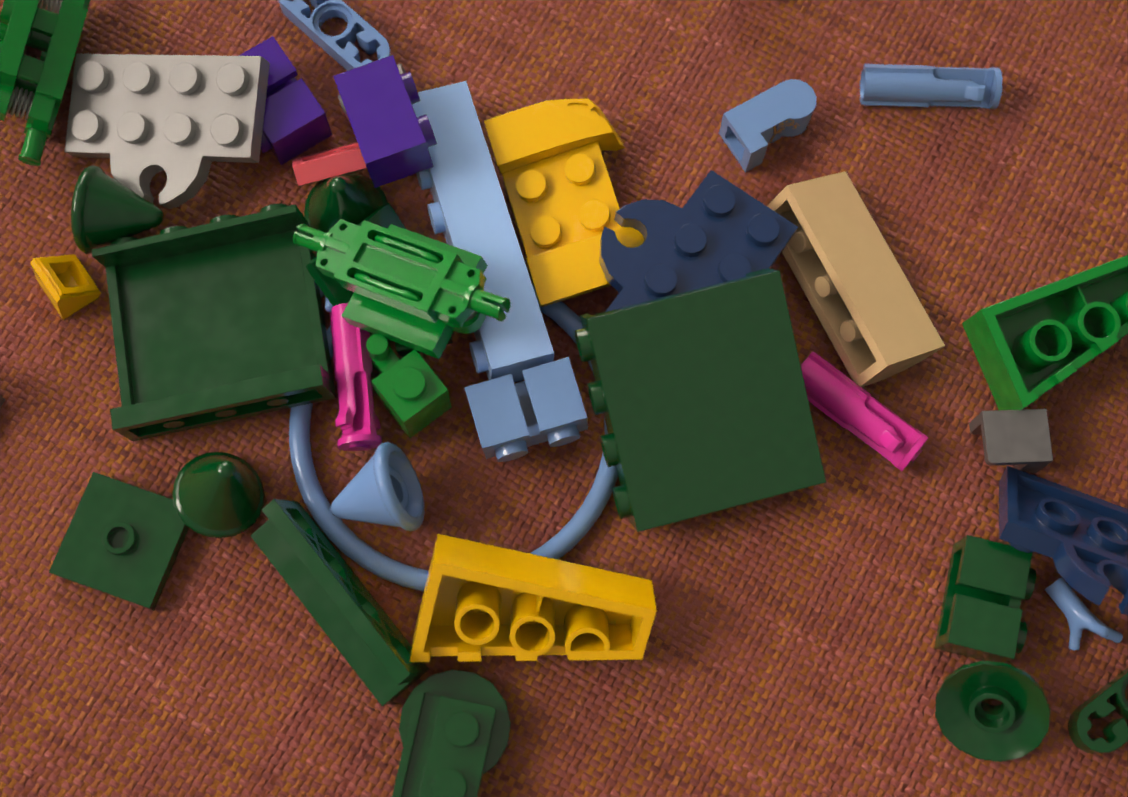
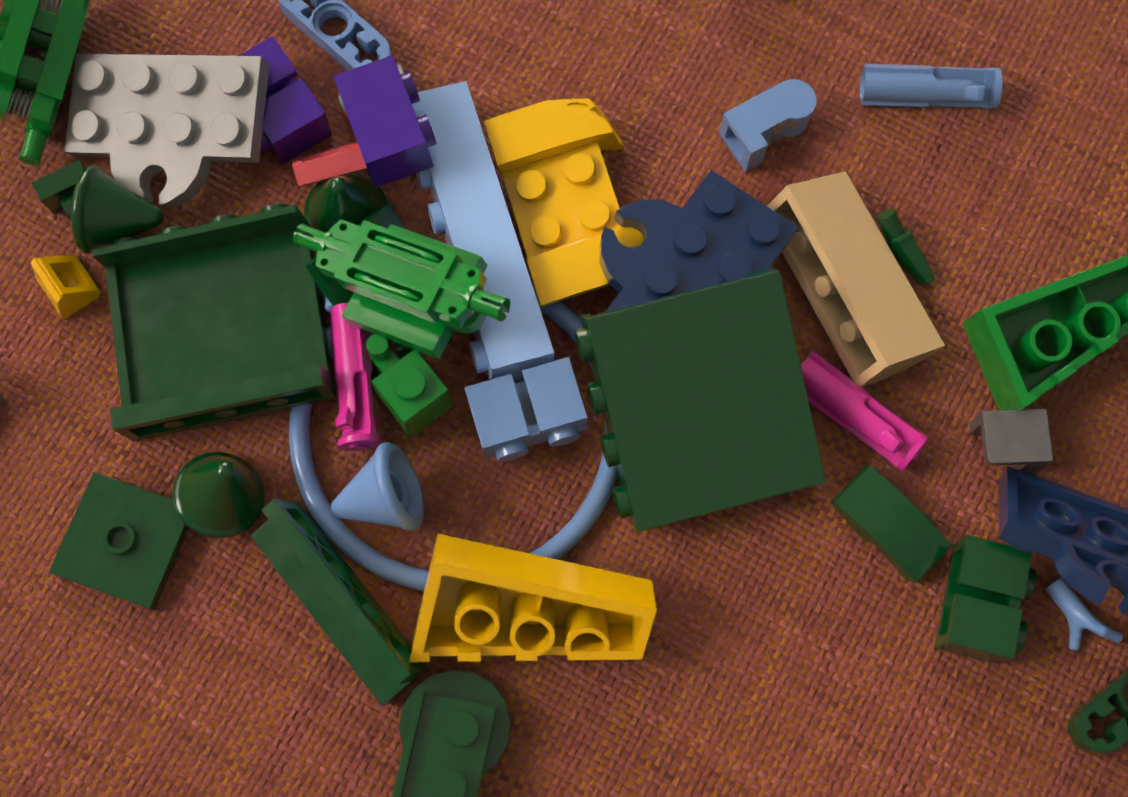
(58, 187): none -> dark green tile
(891, 522): none -> dark green slope
(904, 246): none -> dark green bar
(990, 730): dark green dish -> none

